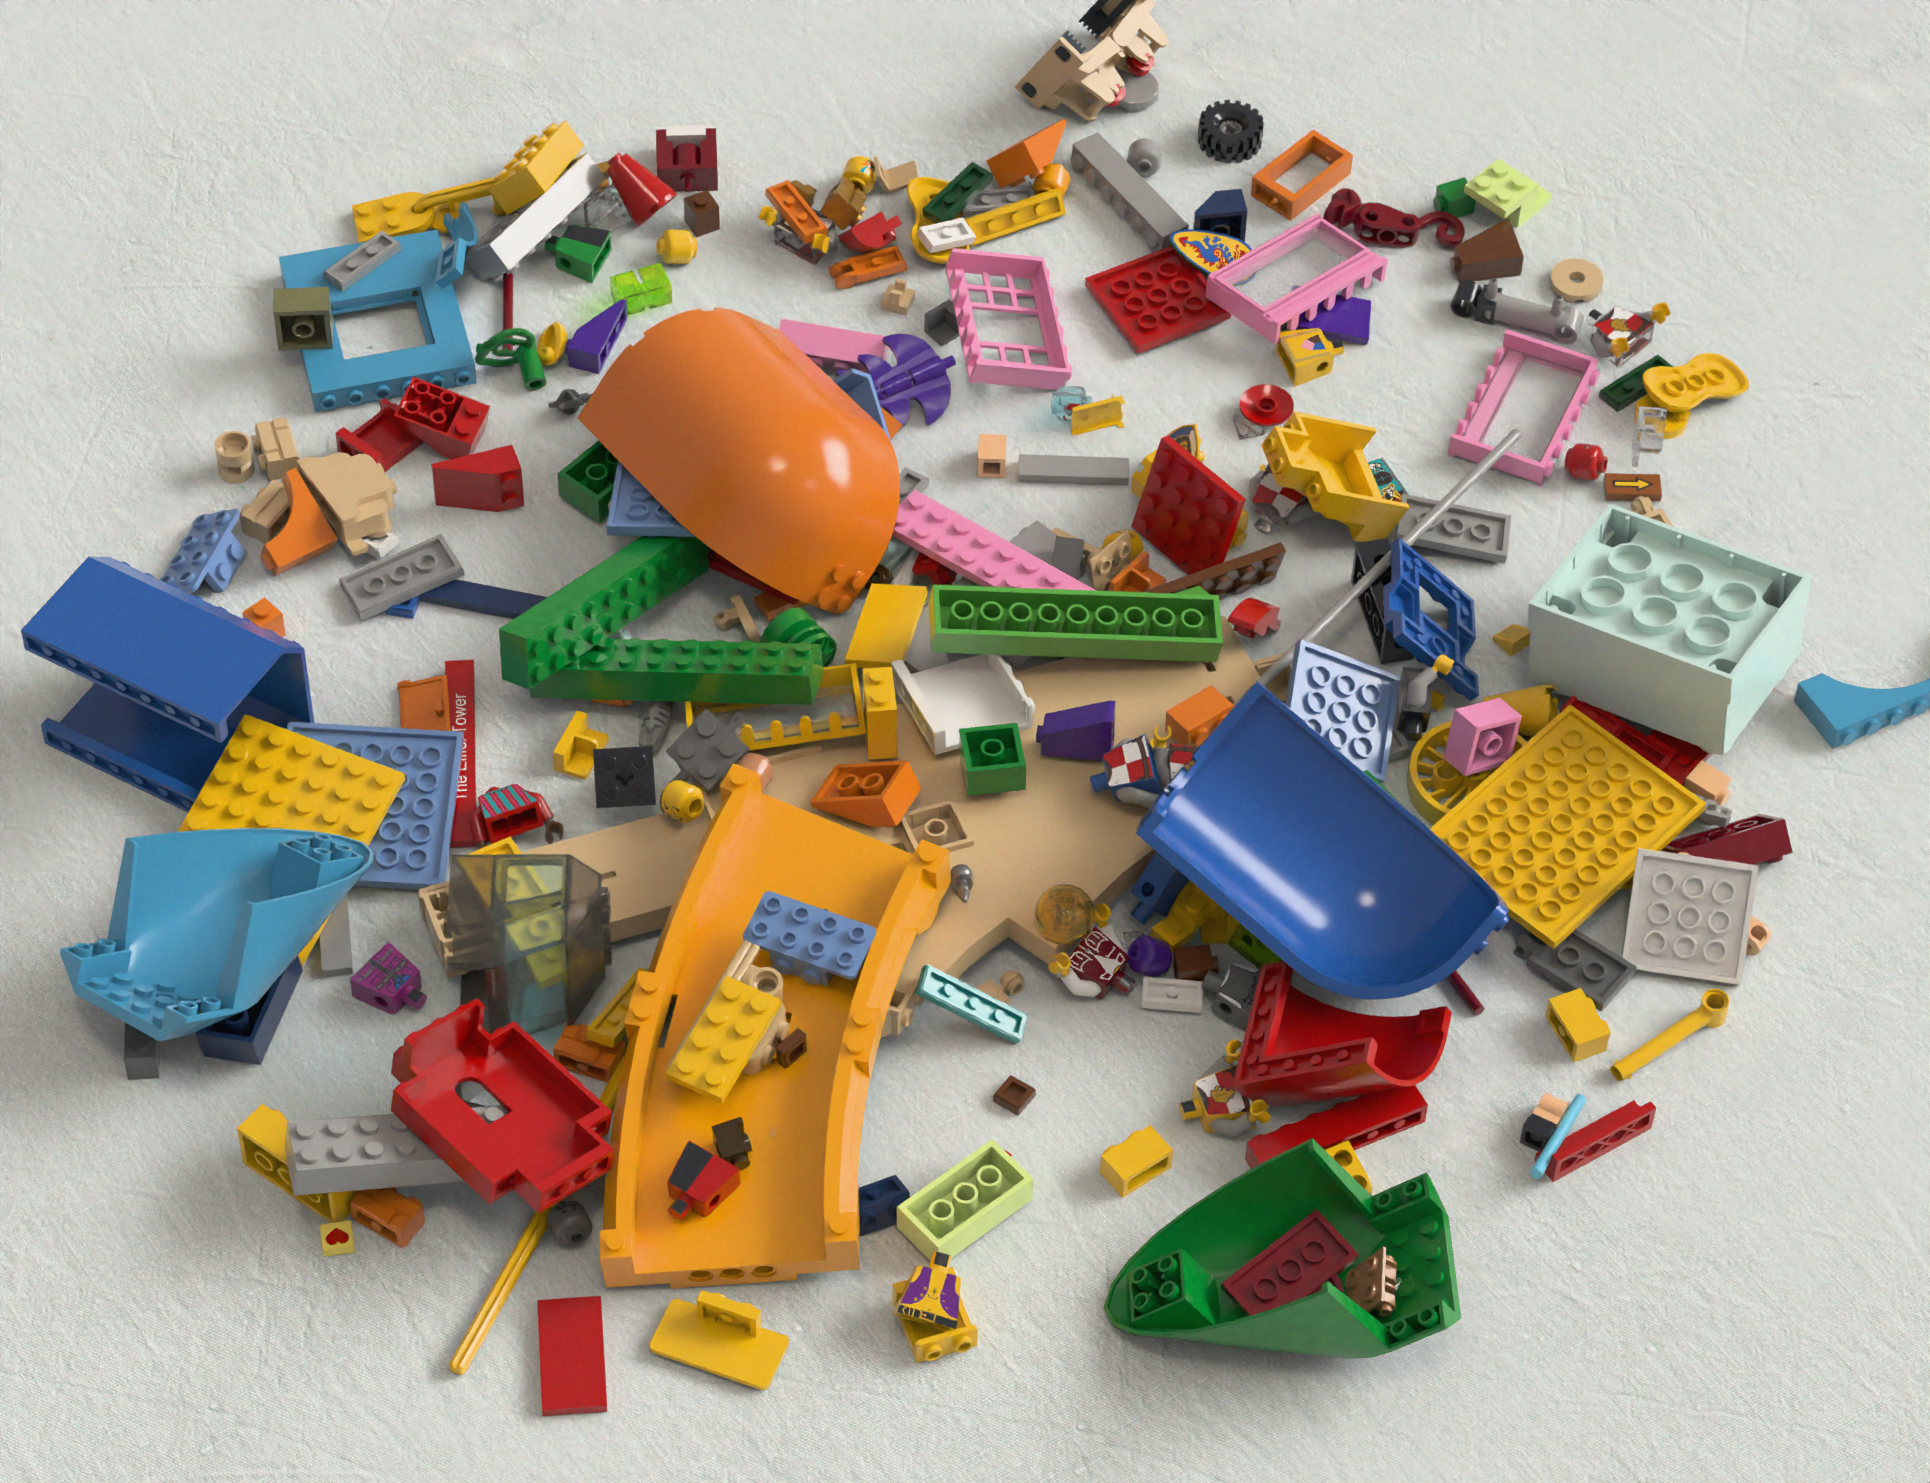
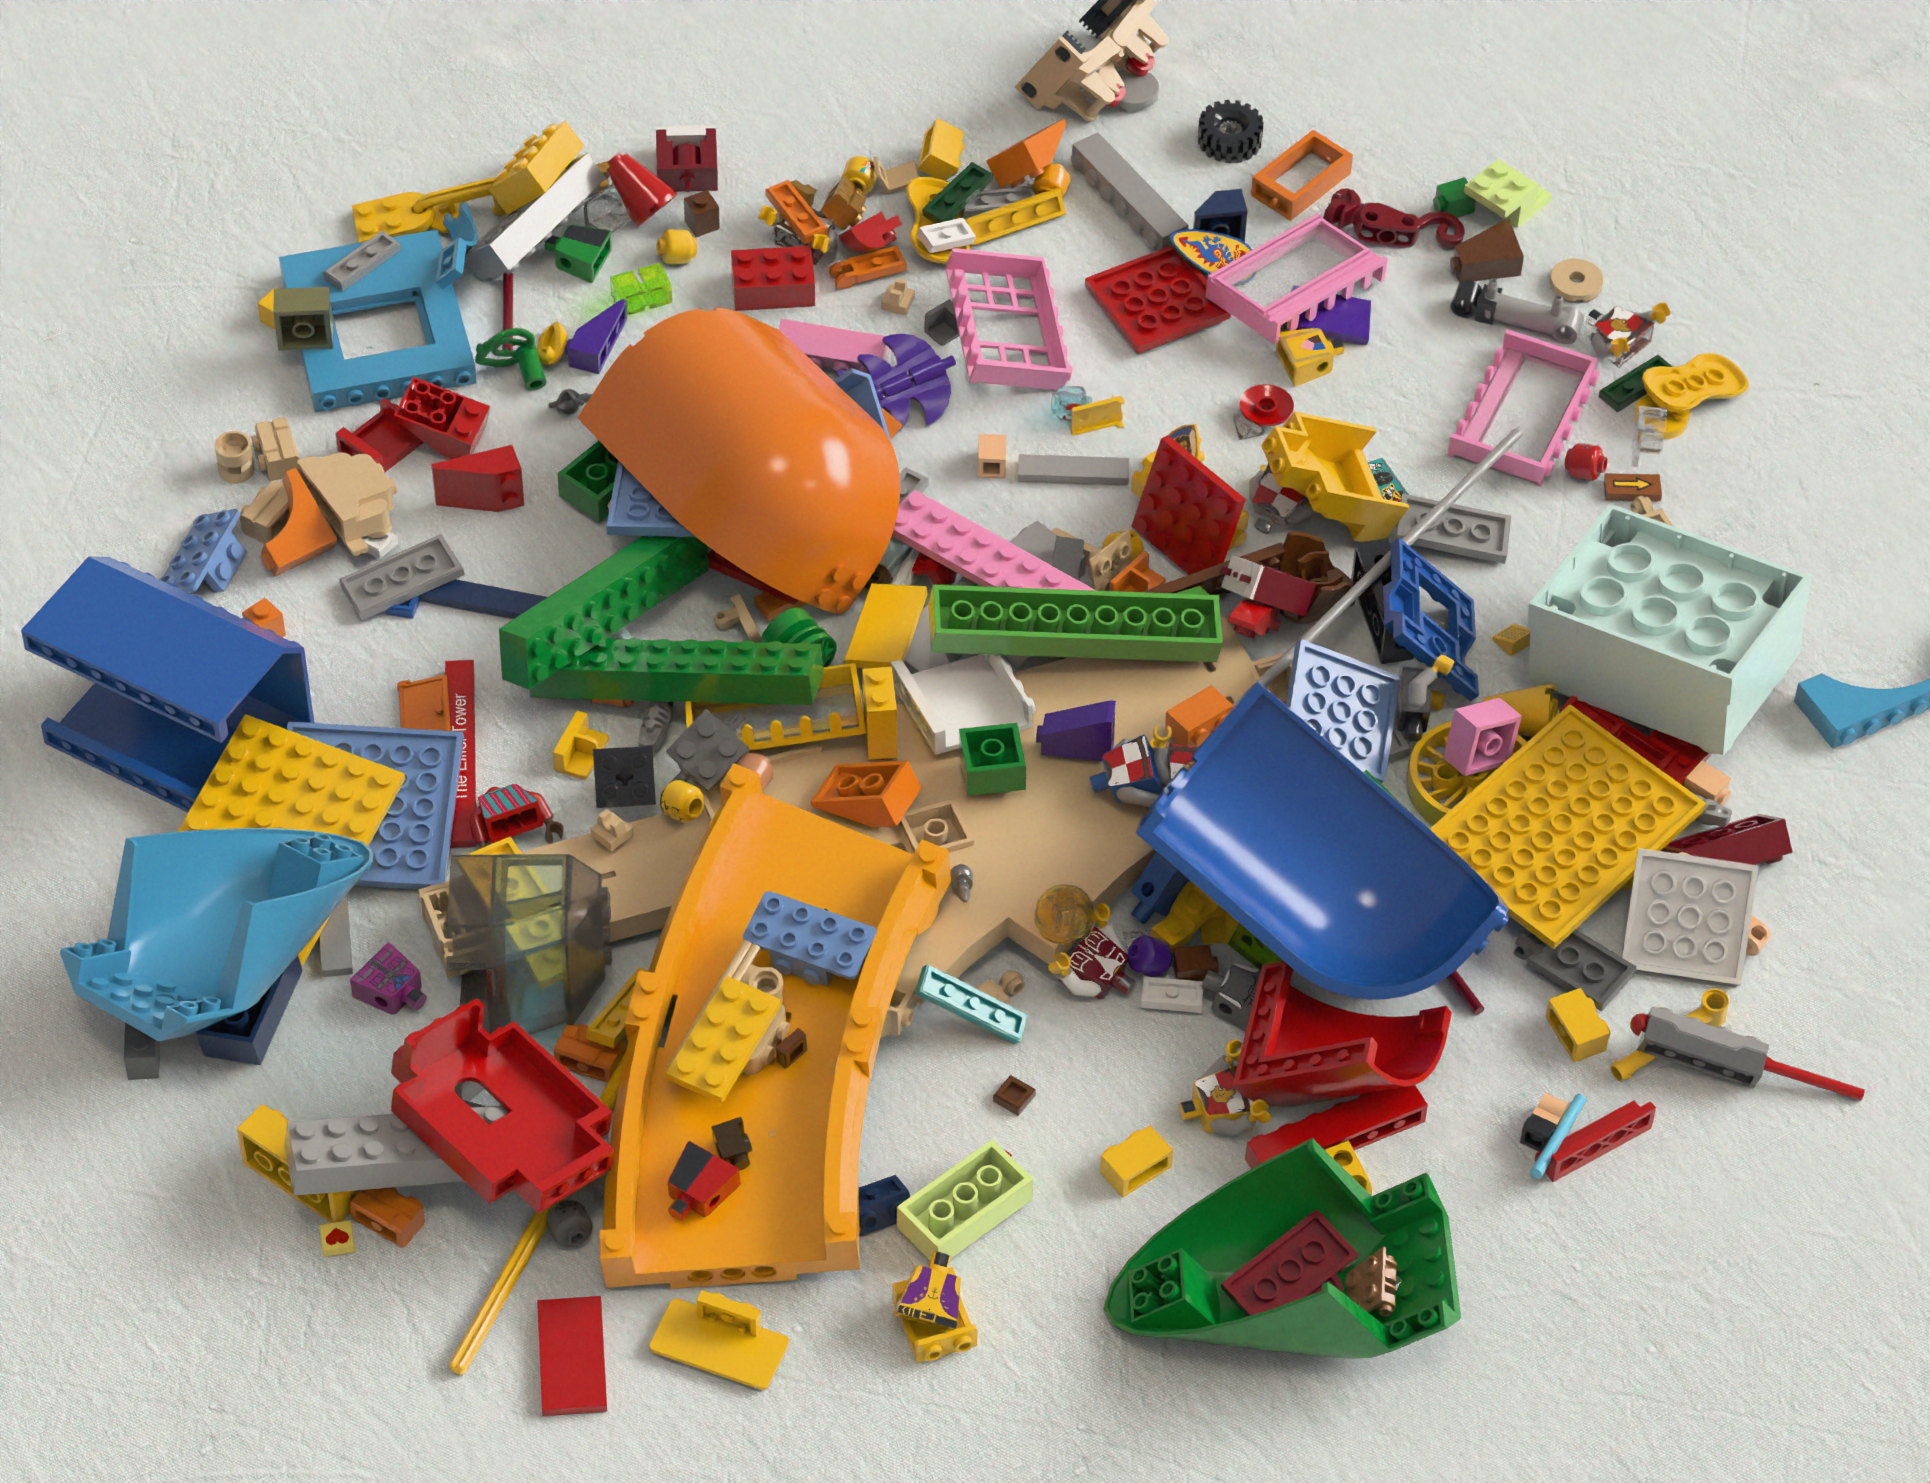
(265, 309): none -> yellow slope
(611, 830): none -> tan tile
(773, 278): none -> red brick
(941, 150): none -> yellow brick
(1145, 155): light grey head -> none
(1267, 585): none -> dark red piece
(1309, 560): none -> reddish brown piece
(1719, 1051): none -> piece

